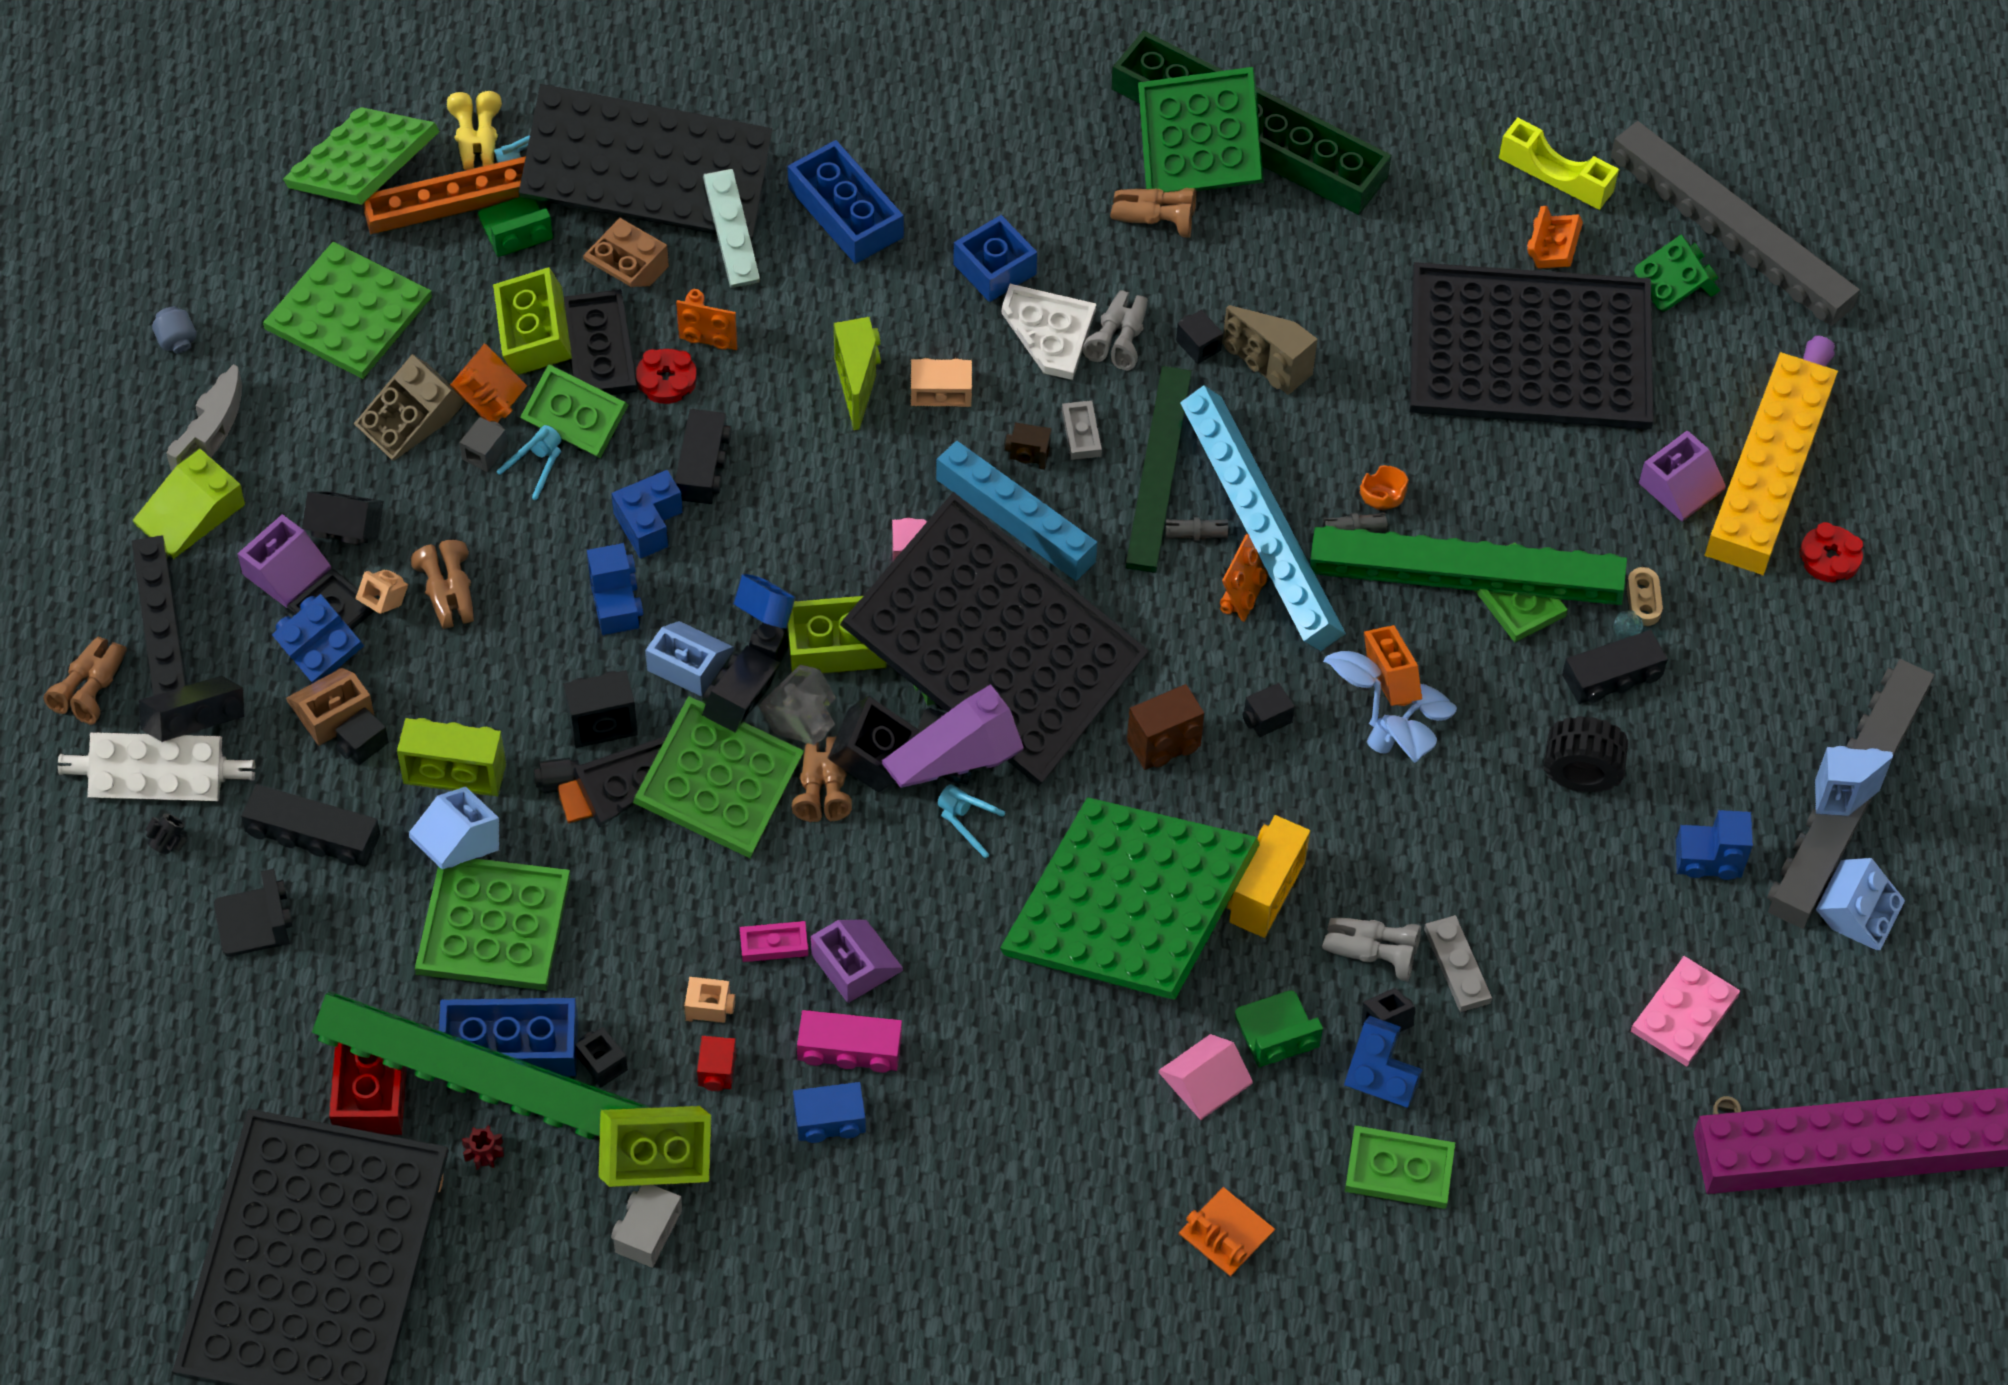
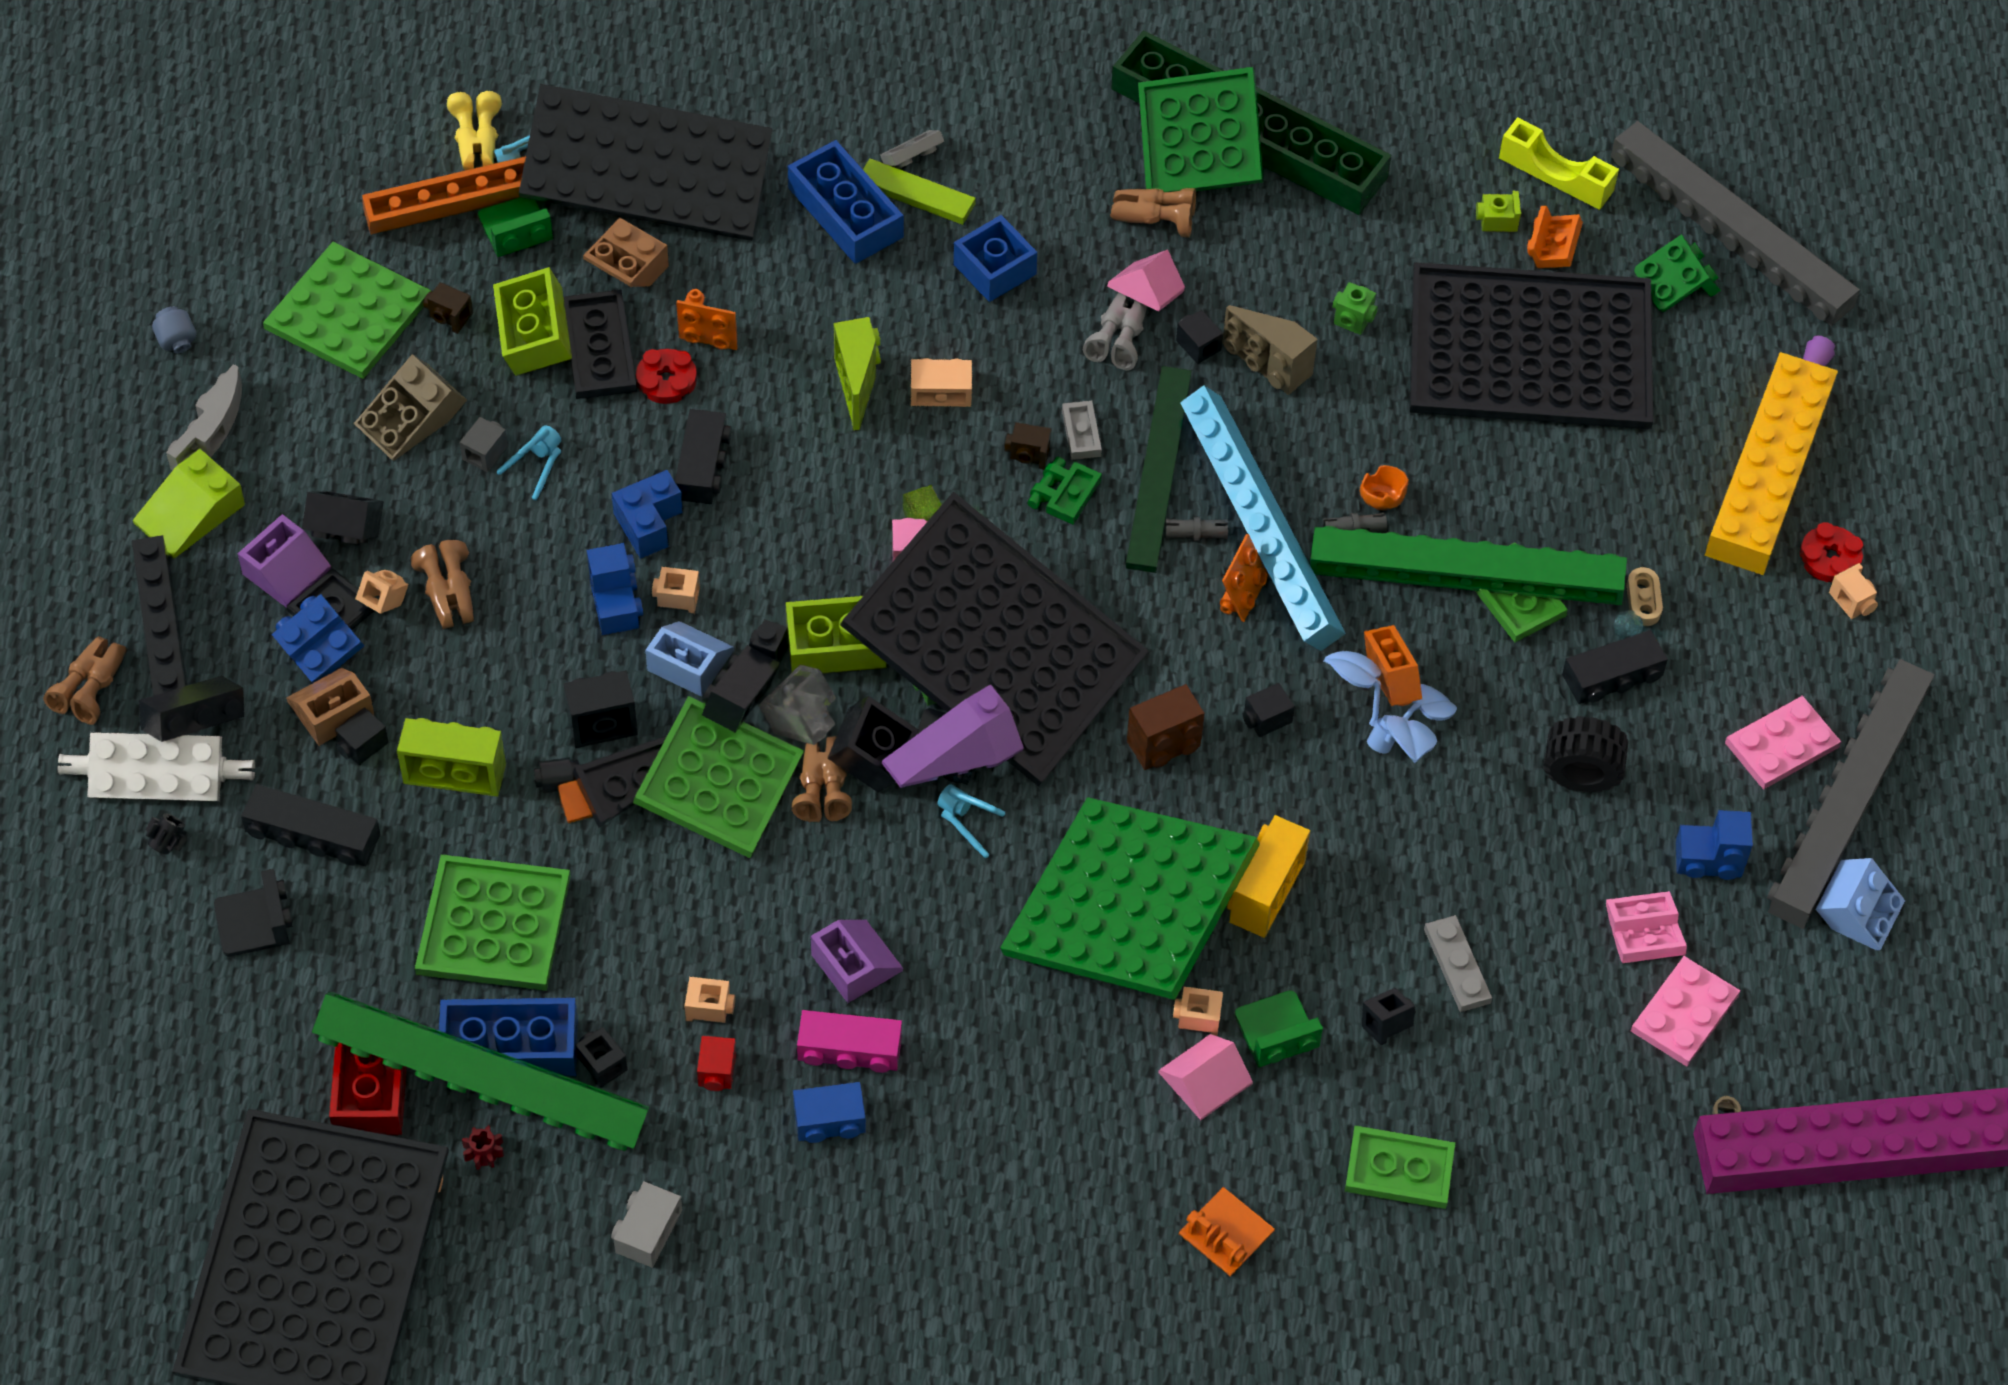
(360, 155): bright green plate -> none
(449, 306): none -> dark brown brick
(456, 829): light blue slope -> none
(488, 385): orange hinge -> none
(575, 410): bright green plate -> none
(654, 1146): lime brick -> none
(677, 588): none -> light nougat brick
(731, 228): light aqua plate -> none
(764, 600): blue beam -> none
(773, 941): dark pink plate -> none
(920, 192): none -> lime tile
(921, 144): none -> light grey plate
(921, 503): none -> clear neon green brick
(1016, 510): dark azure brick -> none
(1049, 327): white plate -> none
(1071, 495): none -> green plate
(1150, 281): none -> bright pink slope
(1199, 1010): none -> light nougat brick
(1354, 308): none -> bright green brick
(1362, 941): light grey piece -> none
(1374, 1069): blue brick -> none
(1499, 212): none -> lime brick
(1646, 927): none -> bright pink slope
(1682, 476): medium lavender slope -> none
(1783, 742): none -> bright pink plate
(1849, 778): light blue slope -> none
(1854, 592): none -> light nougat brick

